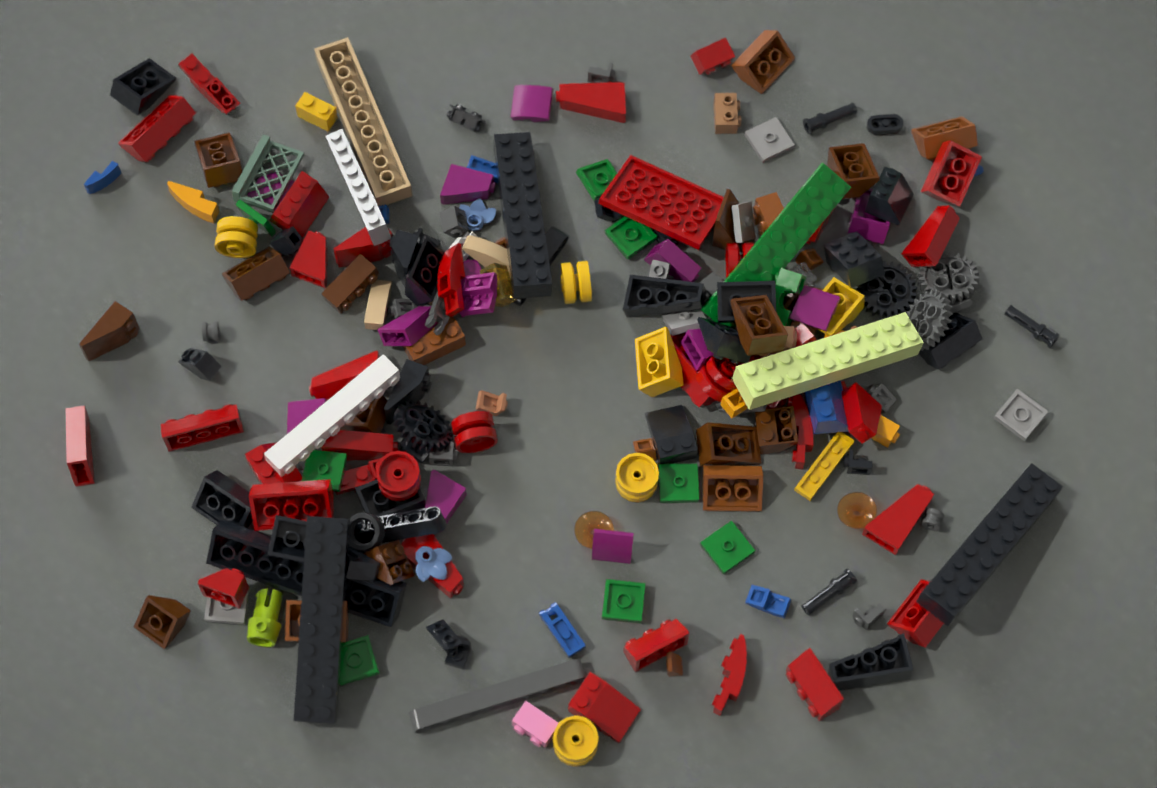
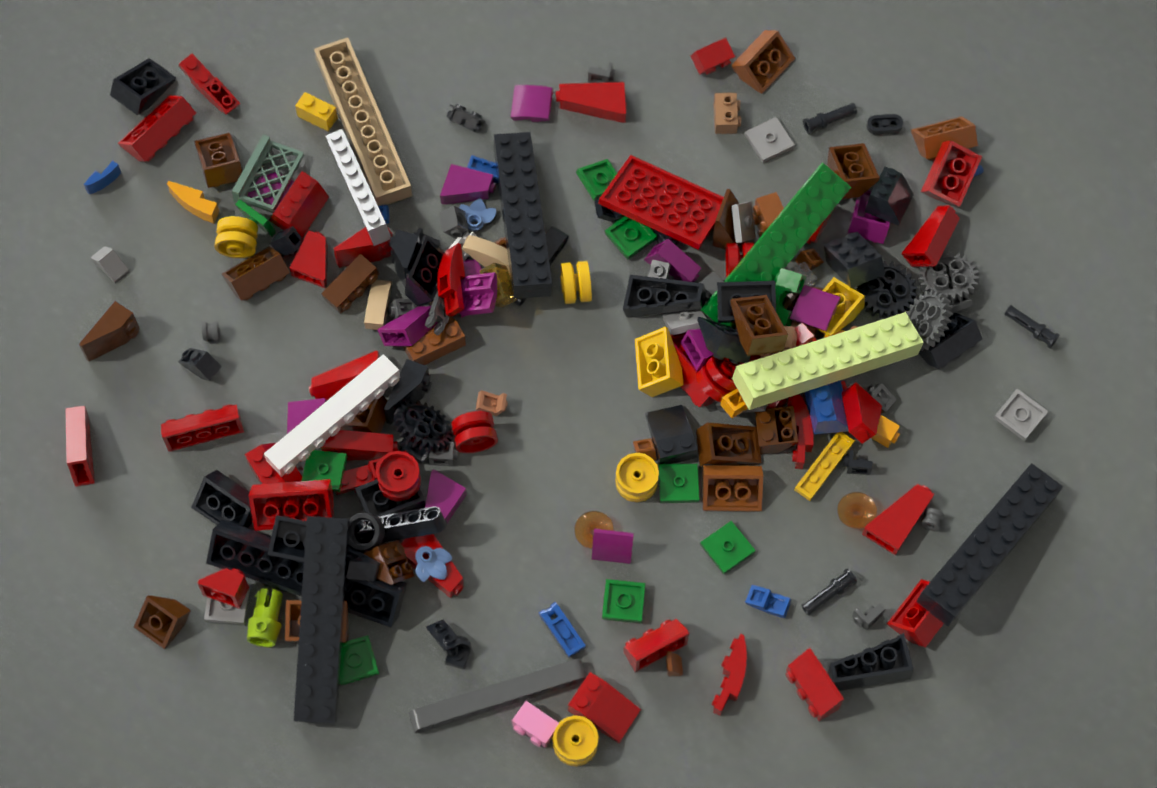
(110, 263): none -> light grey slope

